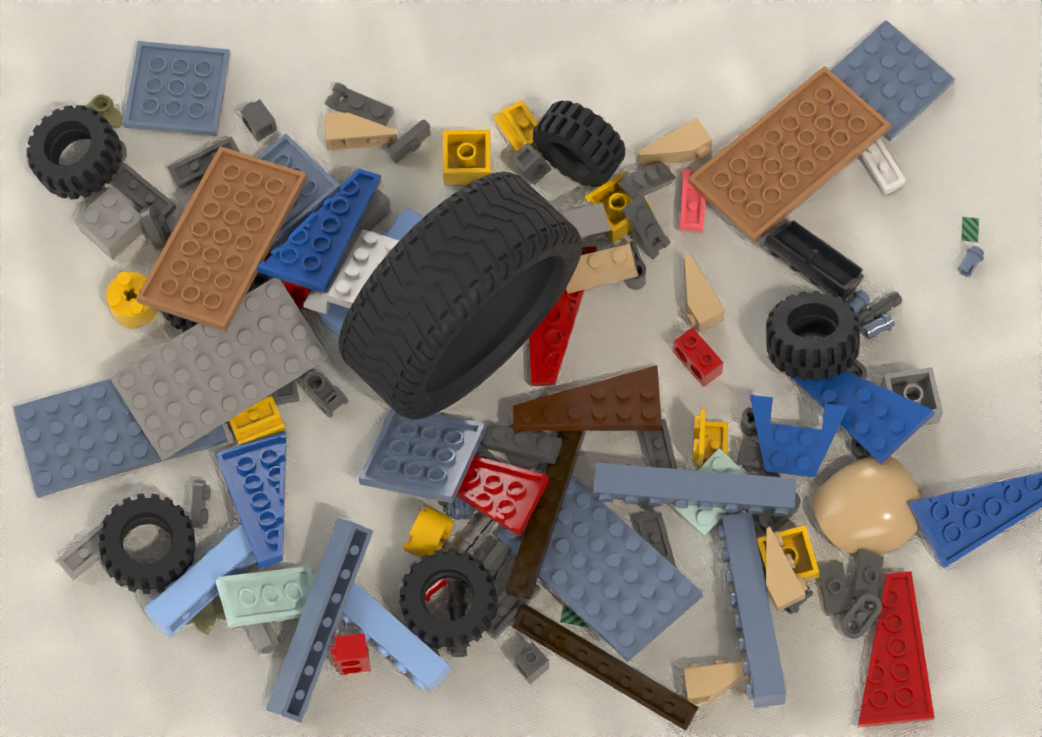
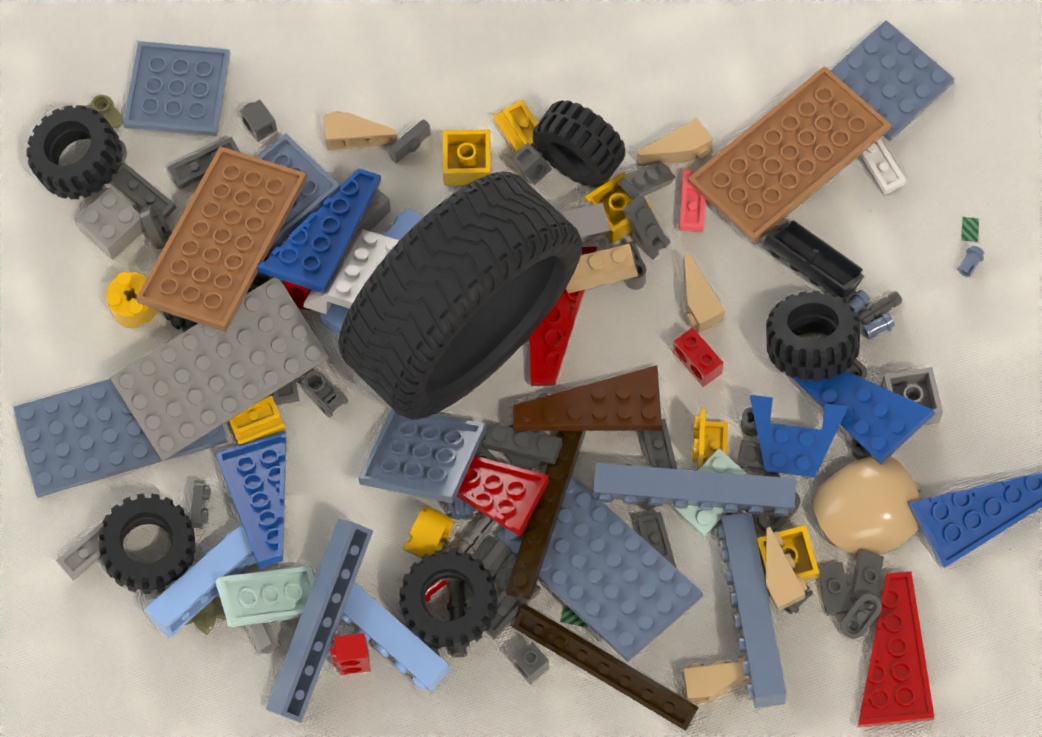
(359, 105): dark grey plate -> none

